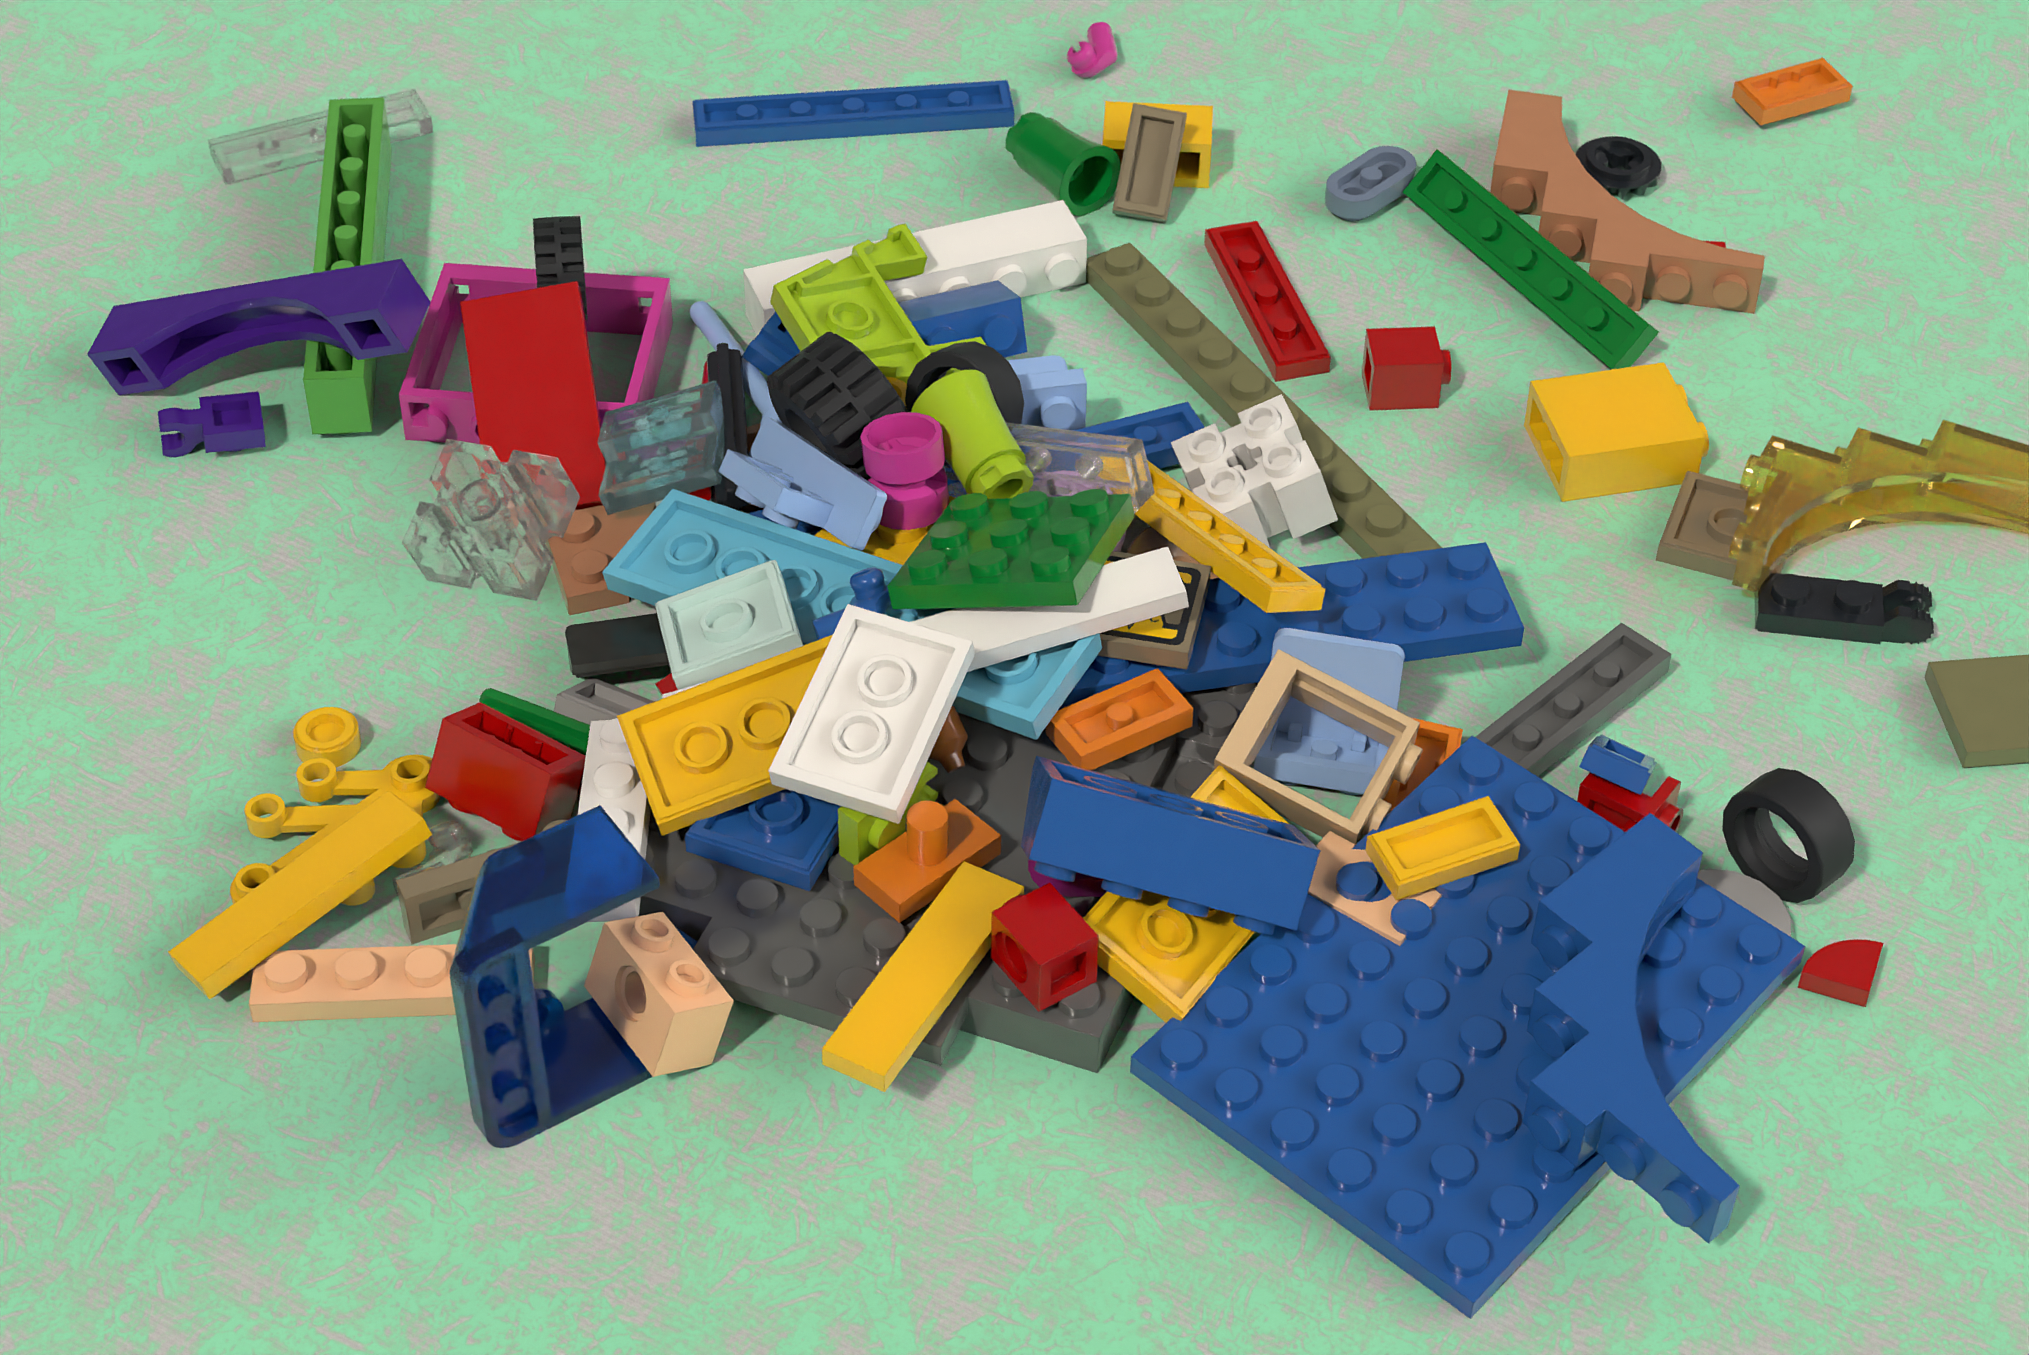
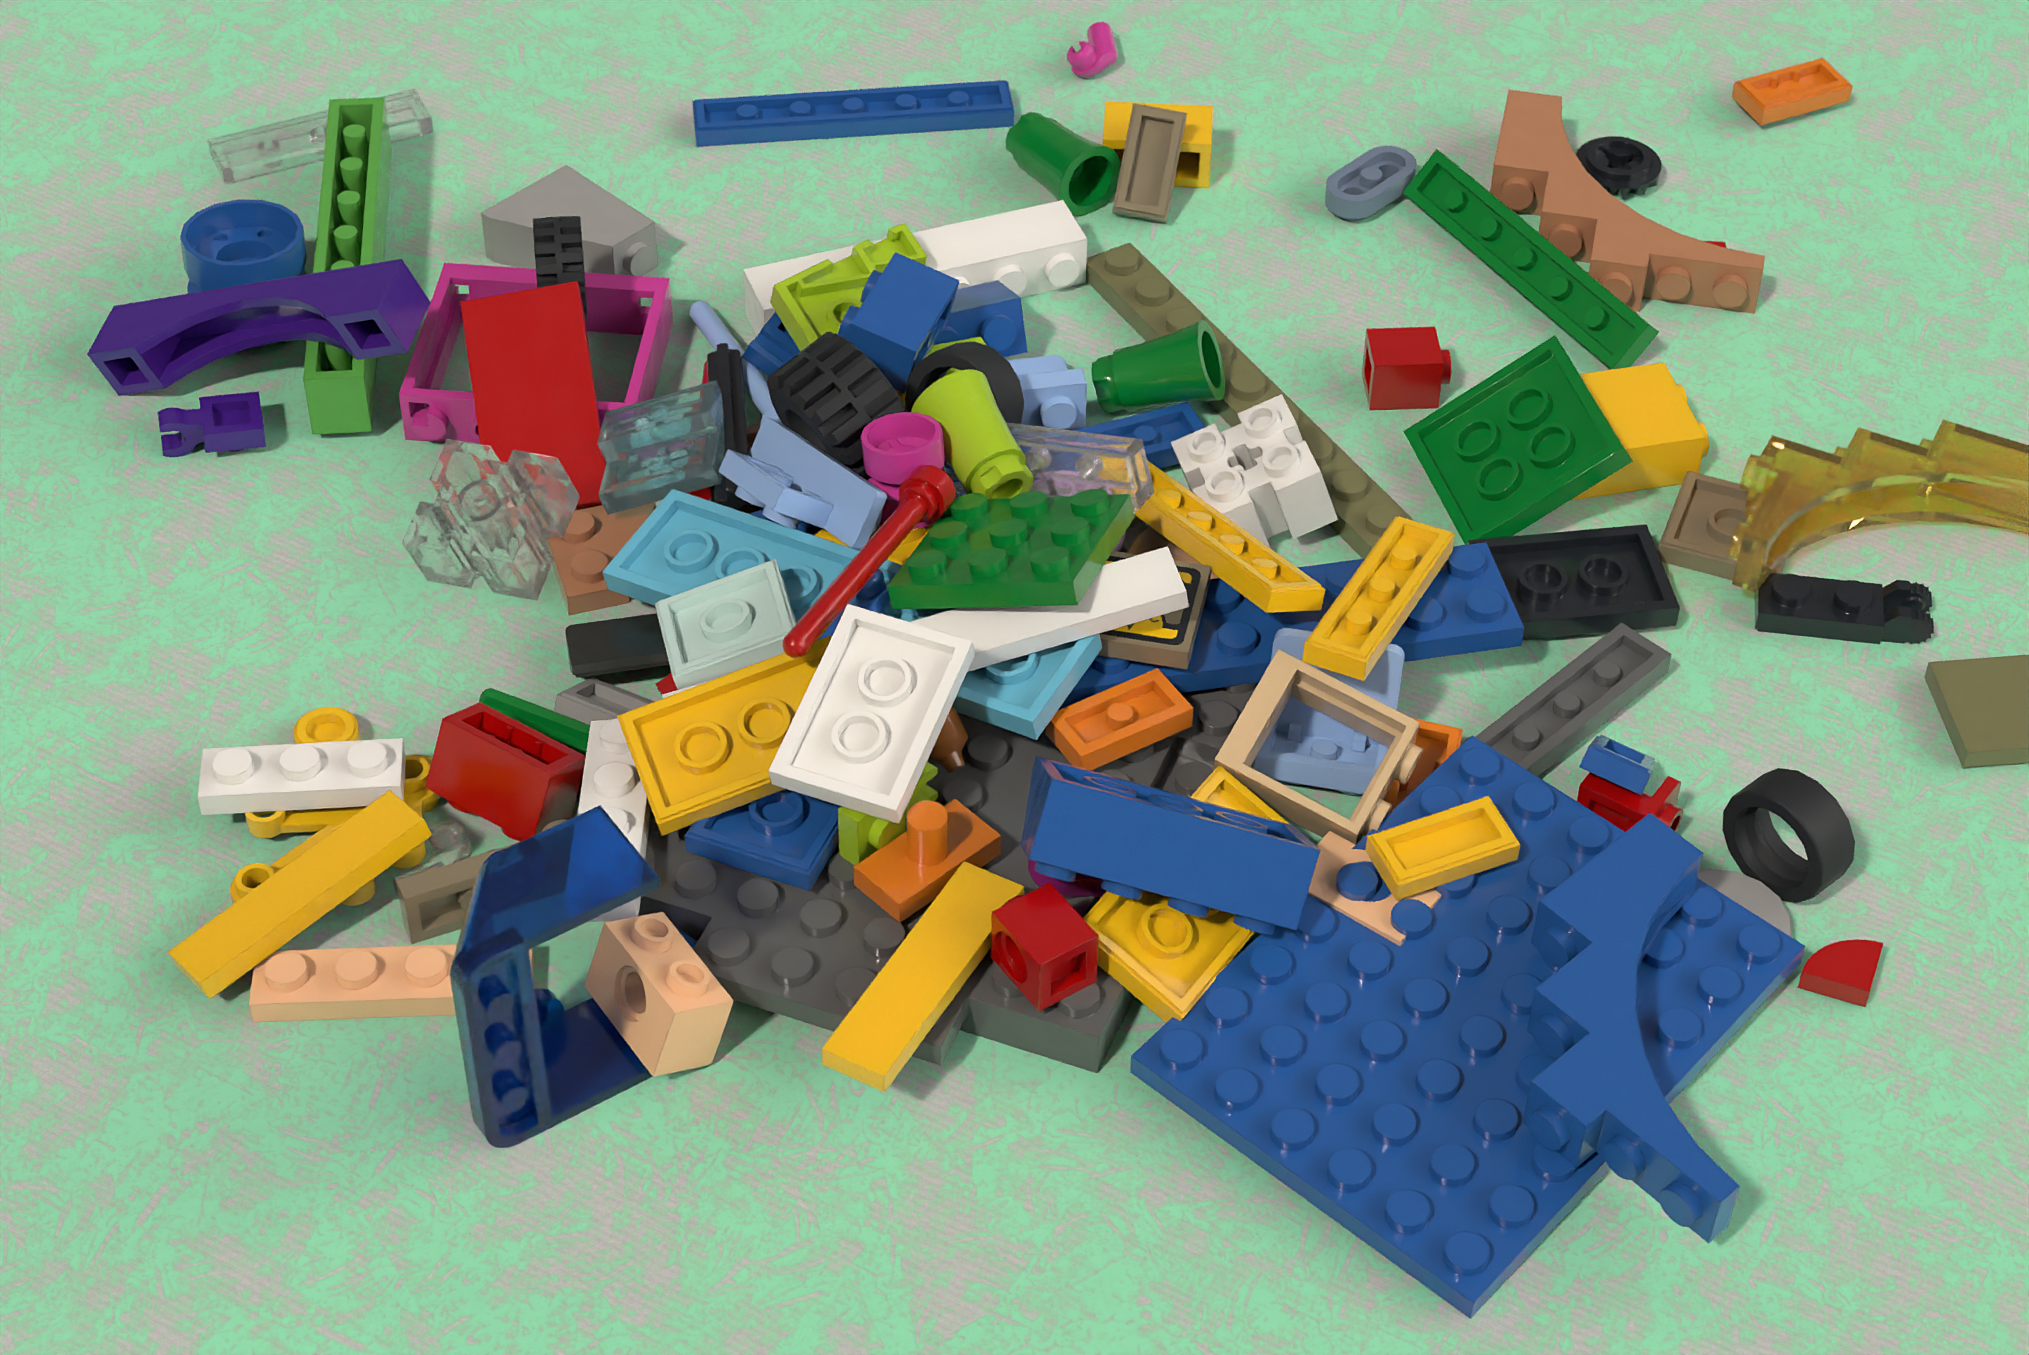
(242, 245): none -> blue wheel
(300, 776): none -> white plate
(613, 233): none -> light grey slope
(900, 316): none -> blue brick
(921, 499): none -> red piece
(1161, 371): none -> green plant
(1267, 301): red tile -> none
(1378, 598): none -> yellow tile
(1517, 445): none -> green plate
(1585, 581): none -> black plate

